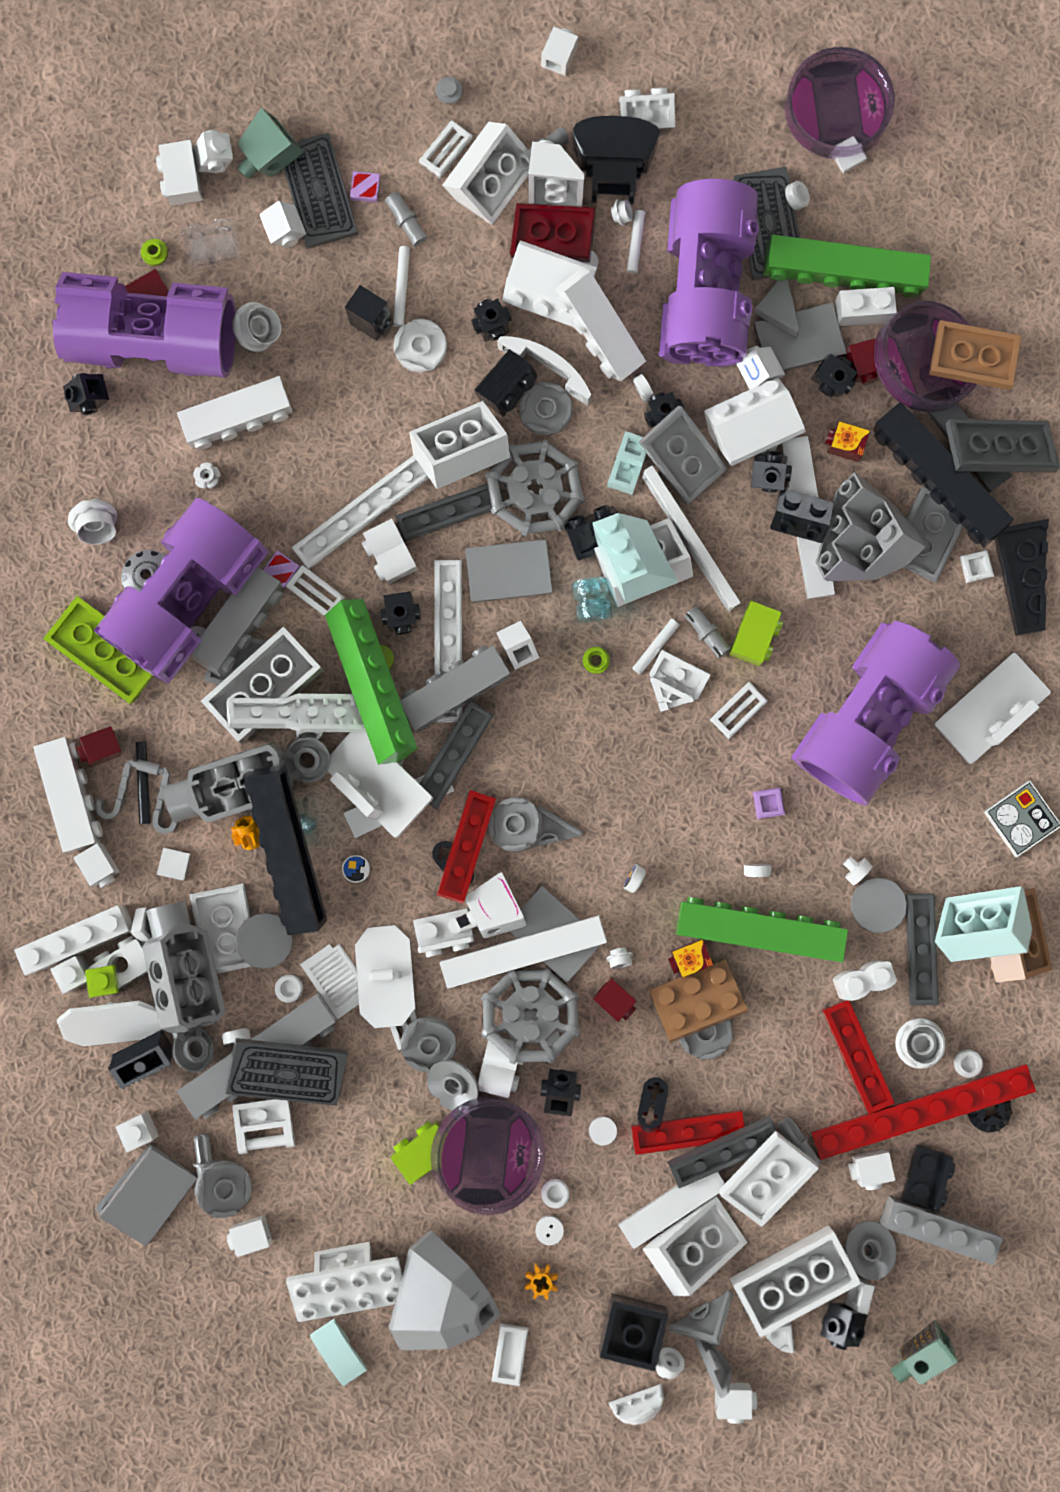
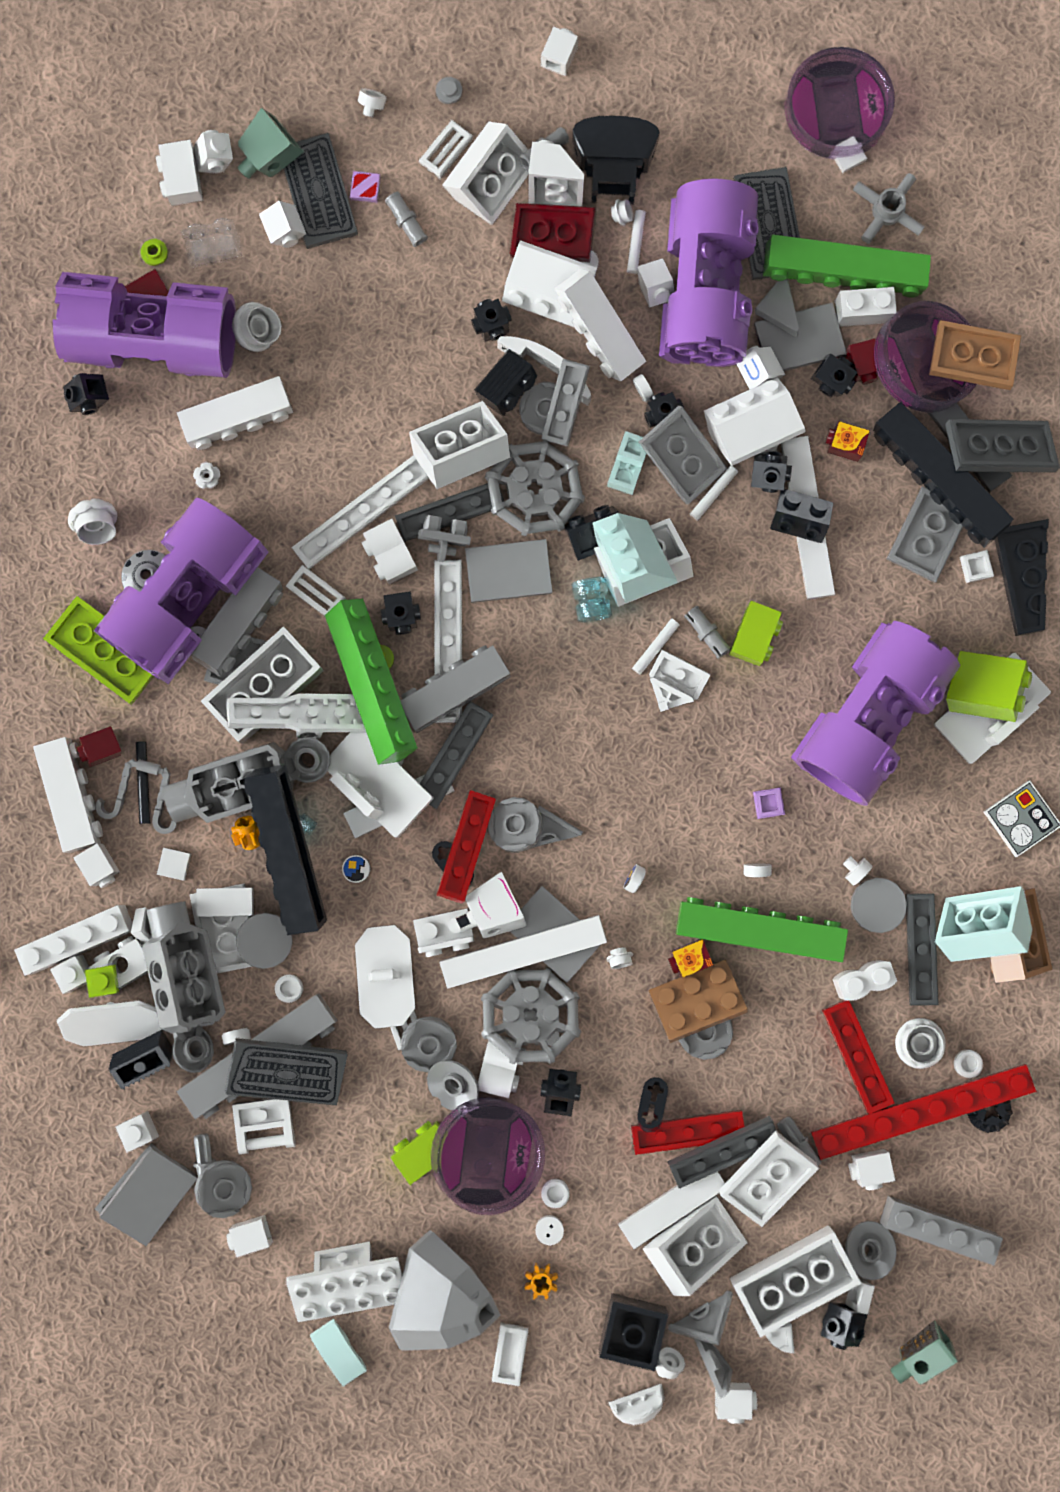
(225, 902): none -> white tile
(281, 568): lavender tile -> none
(334, 978): white window -> none
(369, 313): black brick -> none
(371, 100): none -> white tile
(401, 286): white bar -> none
(425, 352): white tile -> none
(456, 536): none -> light grey hips
(517, 645): white brick -> none
(565, 402): none -> light grey tile
(596, 651): lime plate -> none
(602, 1130): white tile -> none
(615, 1000): dark red brick -> none
(653, 107): white bracket -> none
(655, 282): none -> white brick
(690, 539): white tile -> none
(714, 492): none -> white piece
(722, 726): white tile -> none
(797, 195): white tile -> none
(865, 535): light grey brick -> none
(882, 214): none -> light grey bar
(928, 1178): black bracket -> none
(989, 686): none -> lime brick

